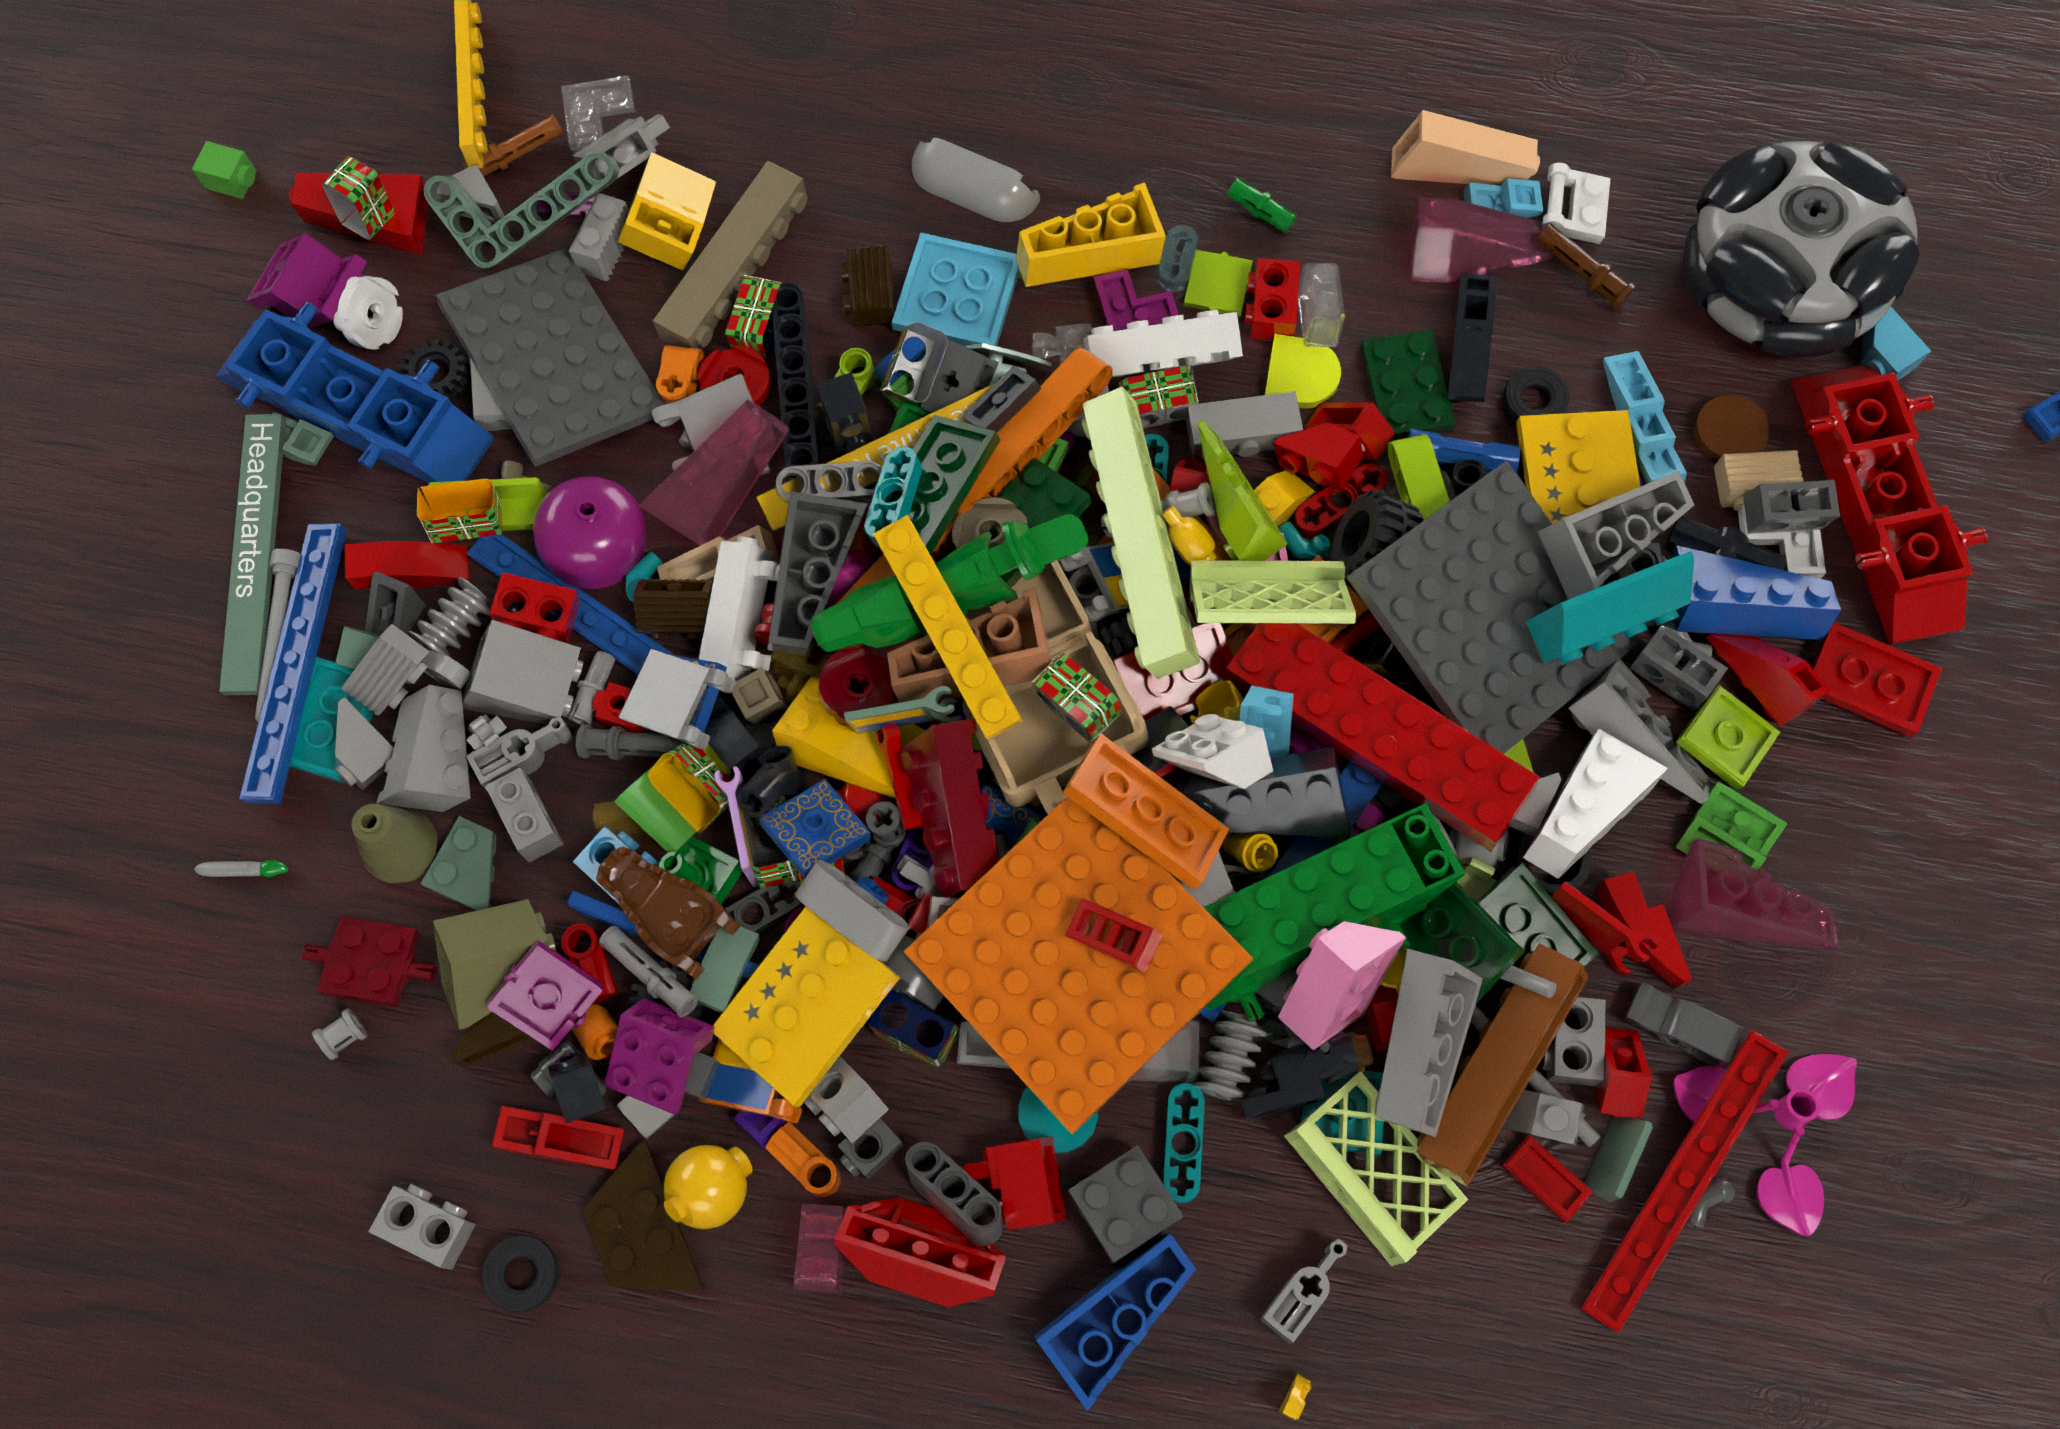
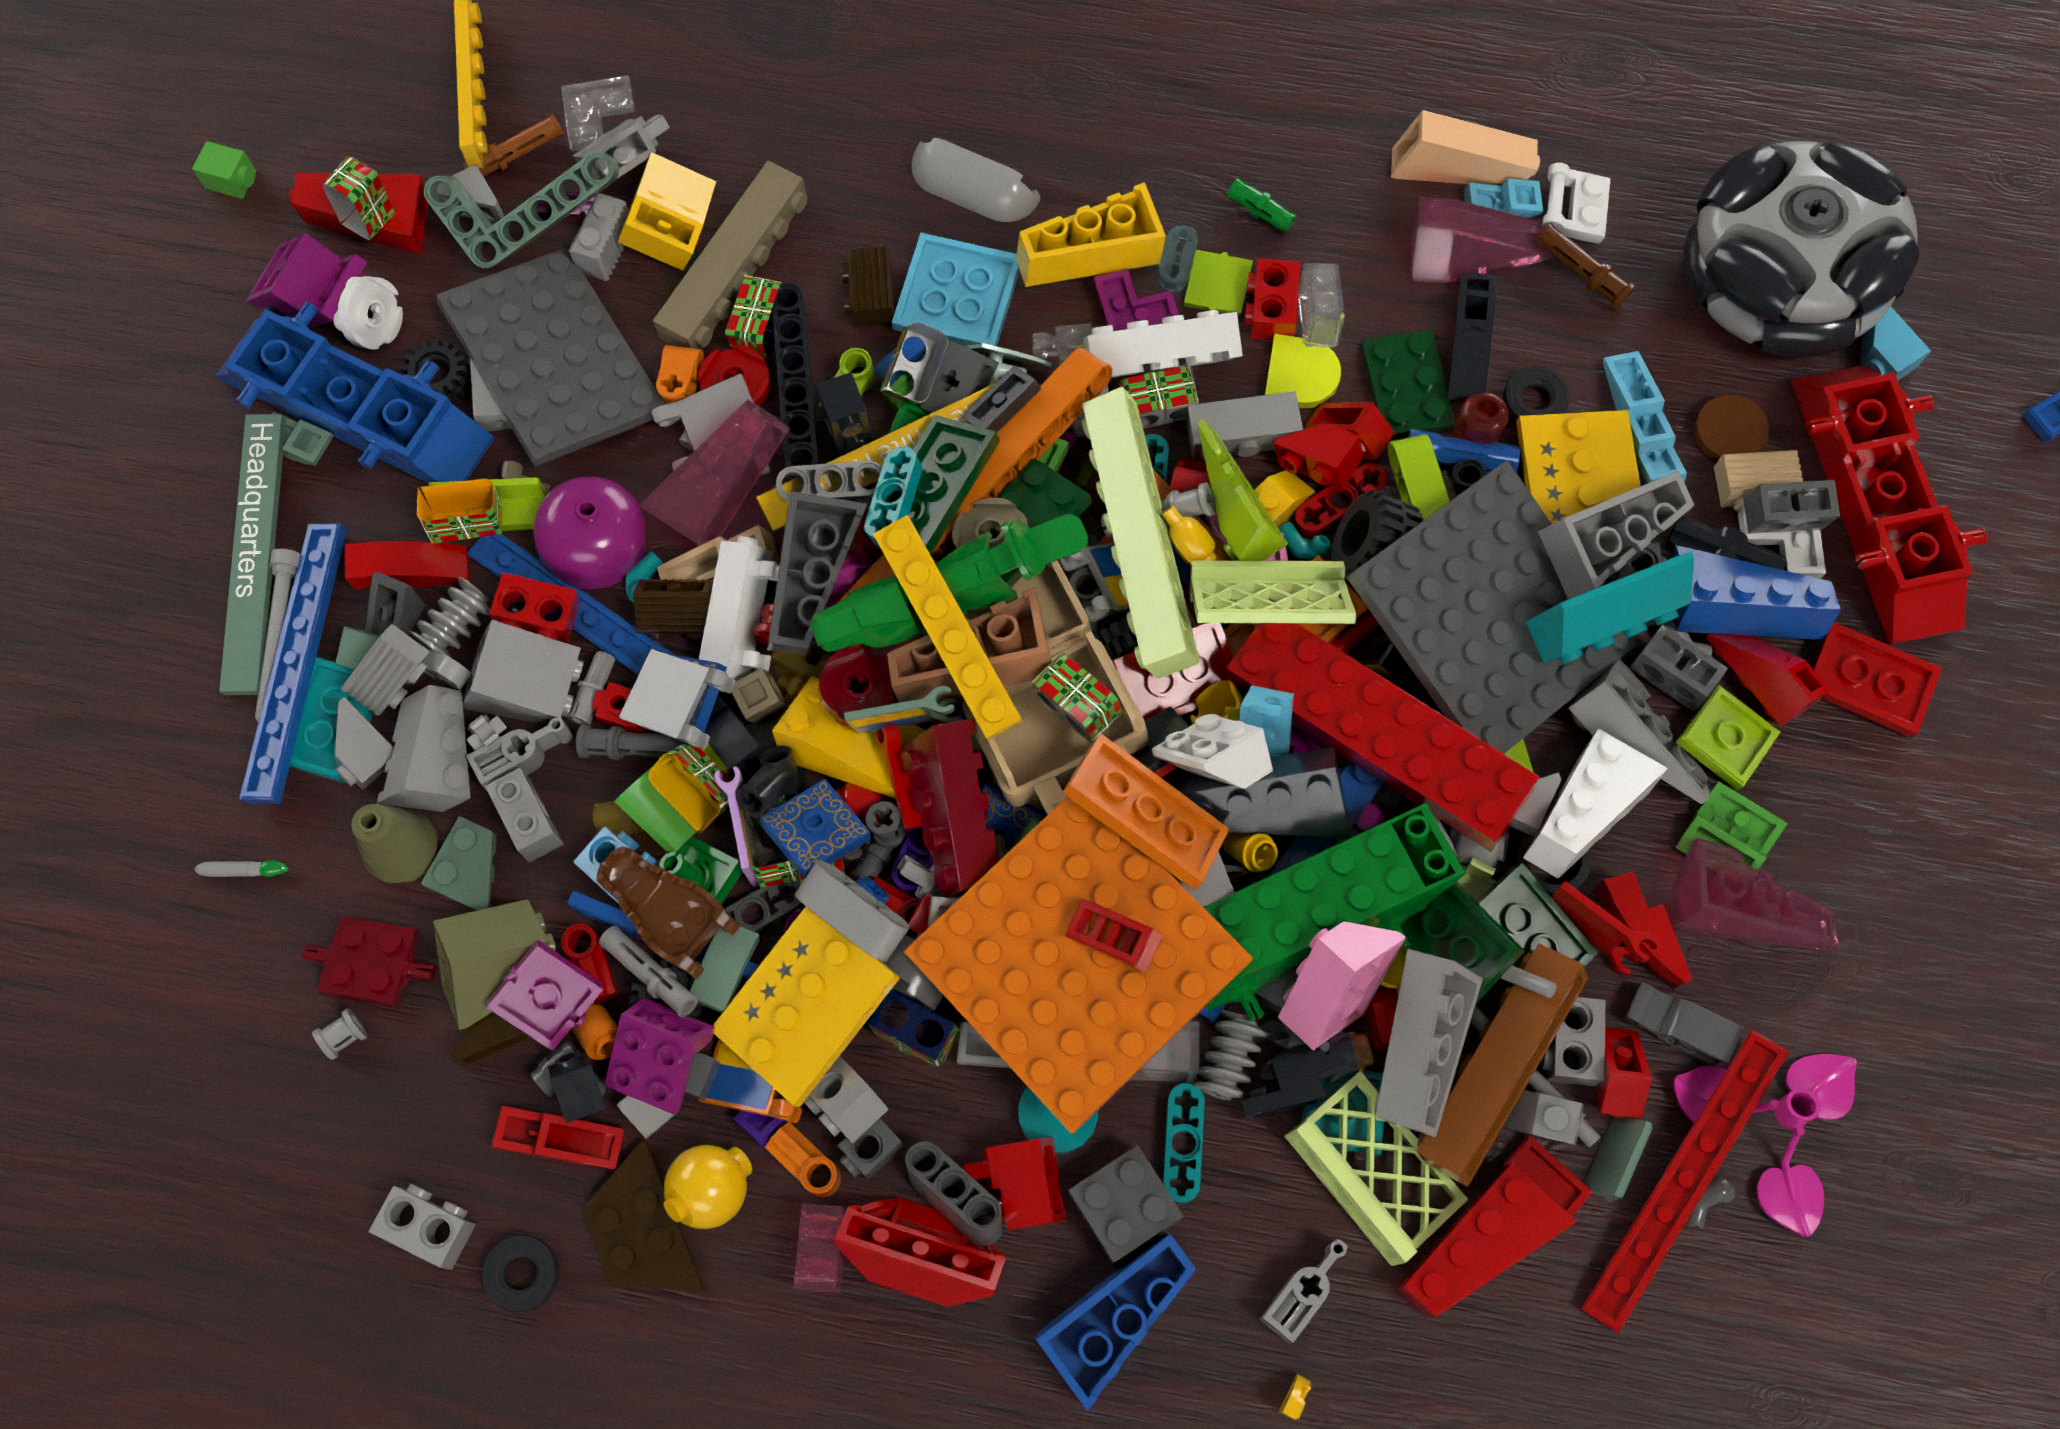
(1482, 418): none -> clear red head
(1490, 1236): none -> red wedge

